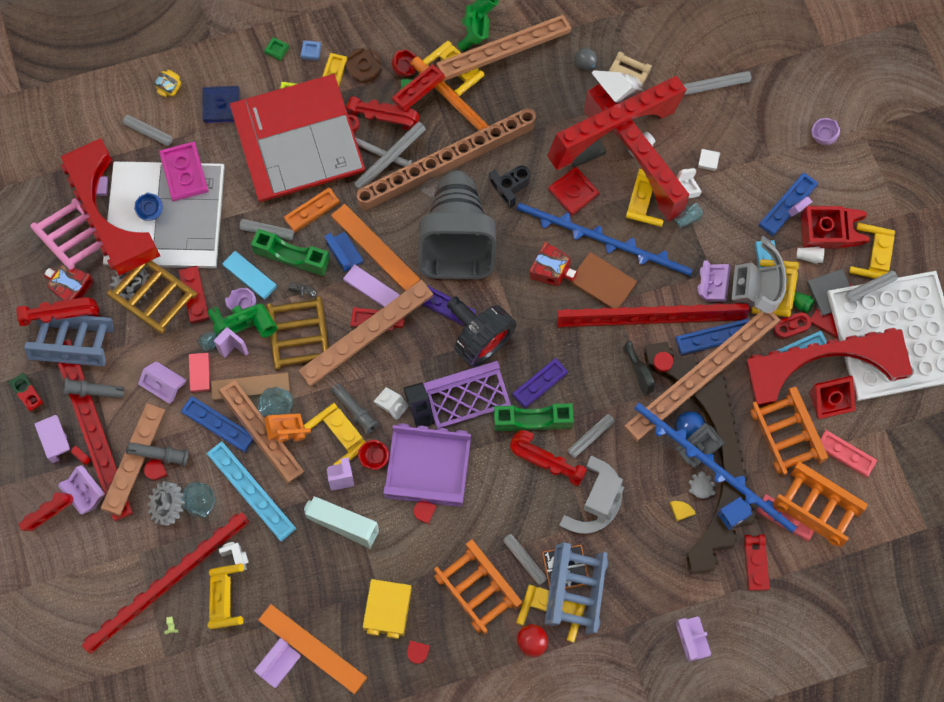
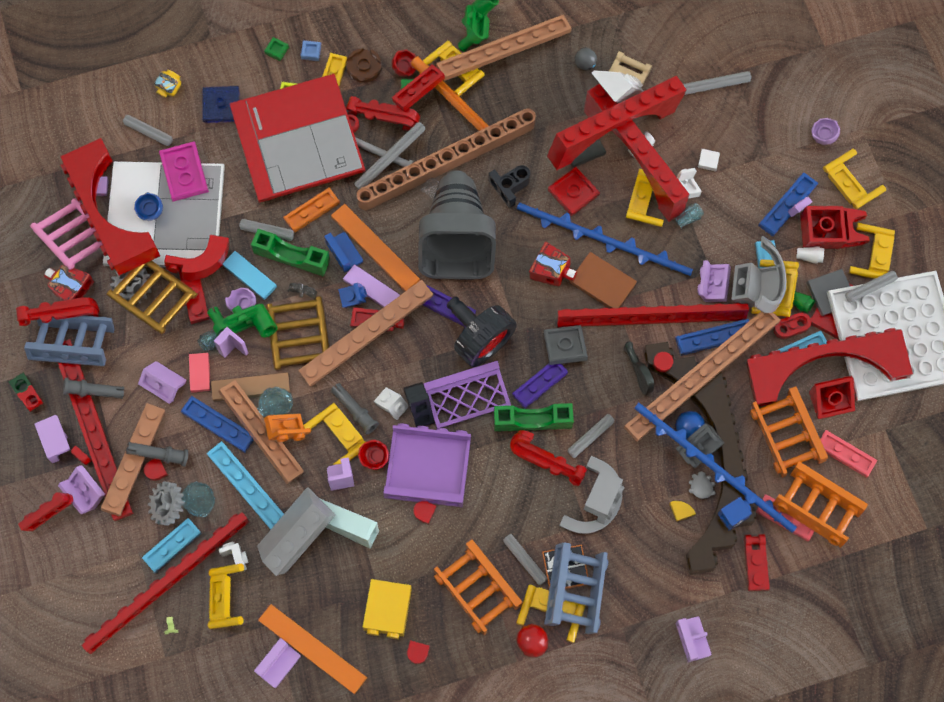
(171, 545): none -> medium azure tile
(204, 264): none -> red arch
(294, 532): none -> light grey slope
(352, 295): none -> blue bracket
(565, 345): none -> dark grey tile
(847, 184): none -> yellow plate

